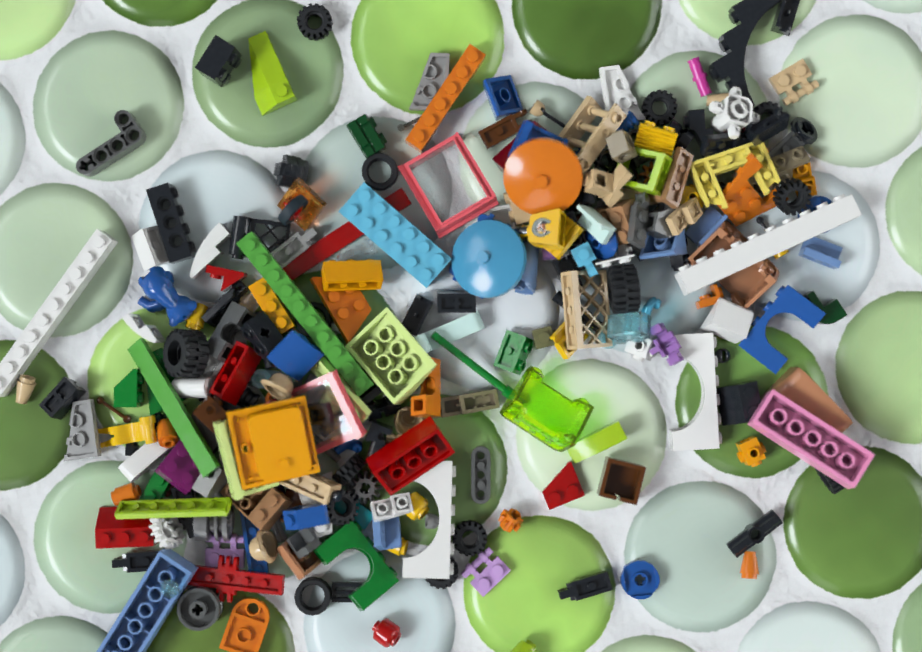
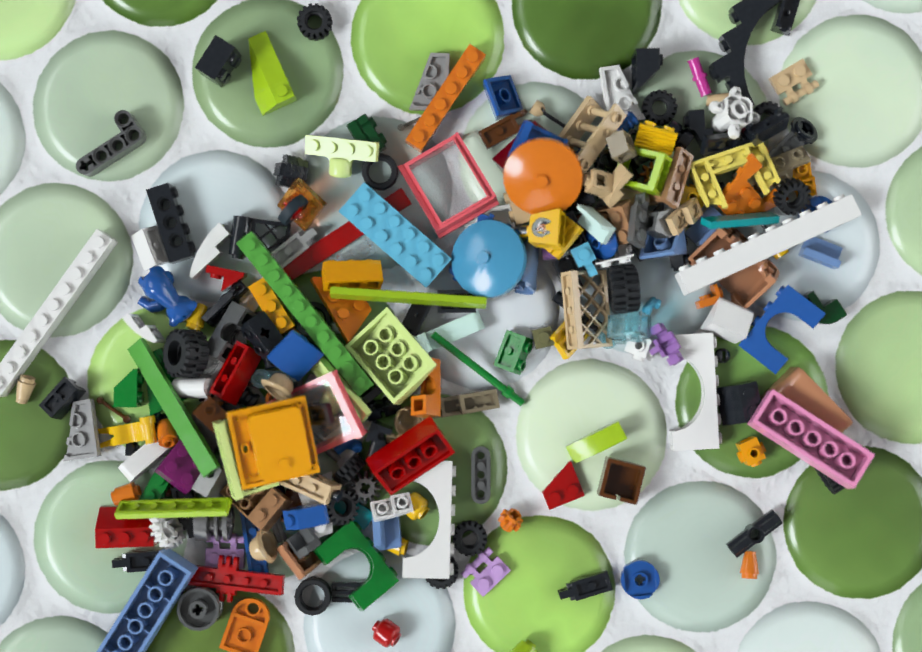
(169, 588): clear light blue plate -> none
(341, 152): none -> yellowish green plate
(408, 297): none -> lime tile
(431, 521): light grey hinge -> none
(546, 412): clear neon green windscreen -> none
(644, 65): none -> black slope
(740, 220): none -> teal tile

